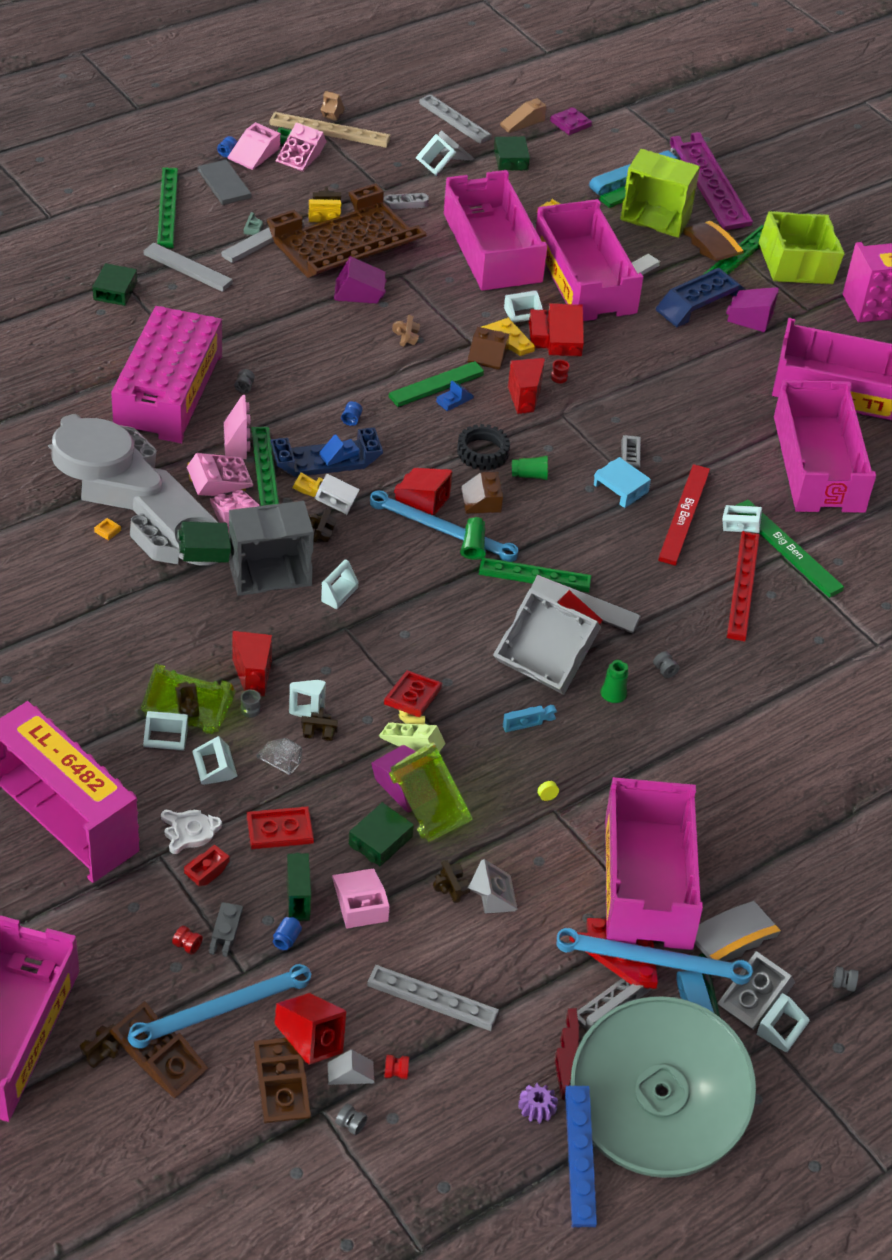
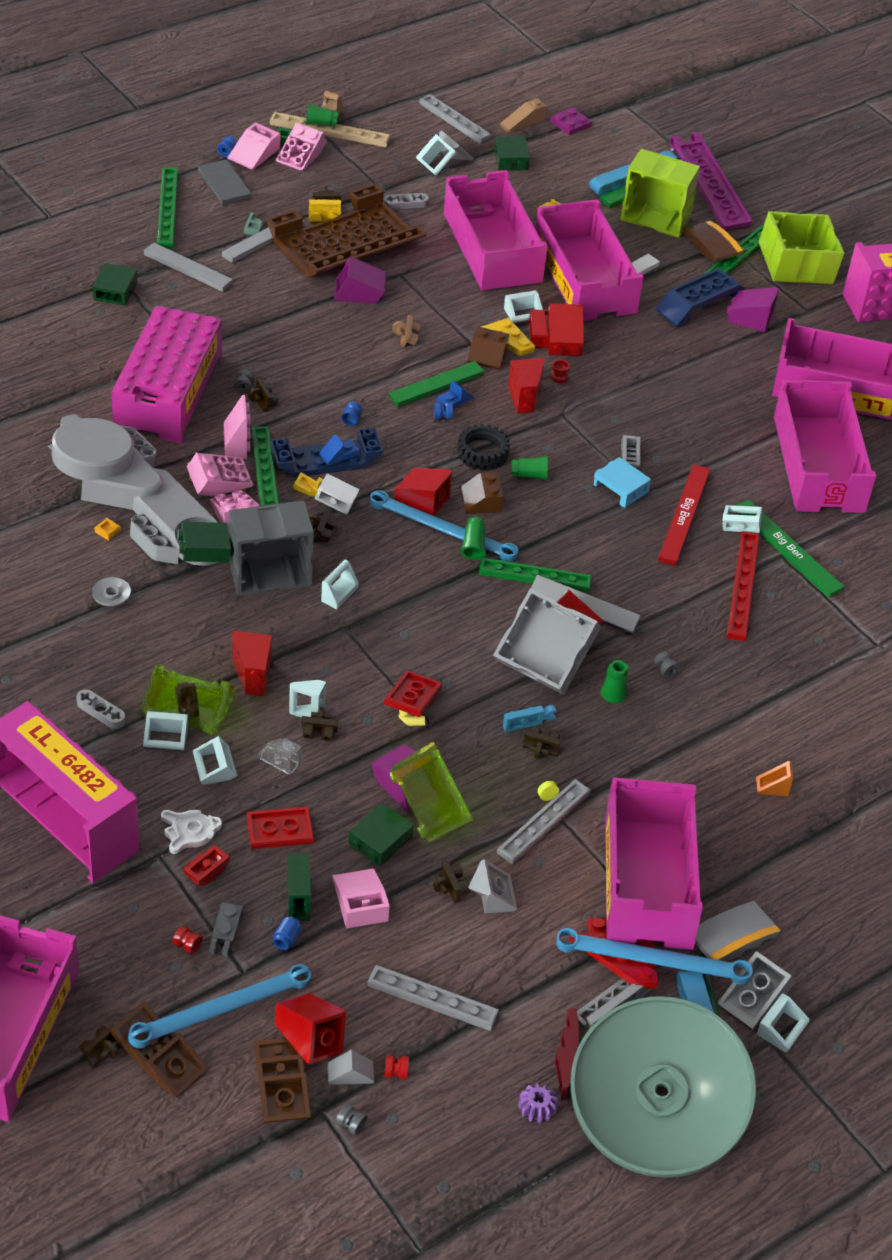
(105, 716): none -> light grey beam
(111, 591): none -> light grey dish
(250, 703): dark grey wheel -> none
(262, 395): none -> dark brown hips
(321, 116): none -> green plant
(412, 735): yellowish green slope -> none
(443, 410): none -> blue wheel
(540, 743): none -> dark brown hips
(543, 821): none -> light grey tile
(580, 1156): blue plate -> none
(776, 781): none -> orange slope
(840, 976): dark grey wheel -> none

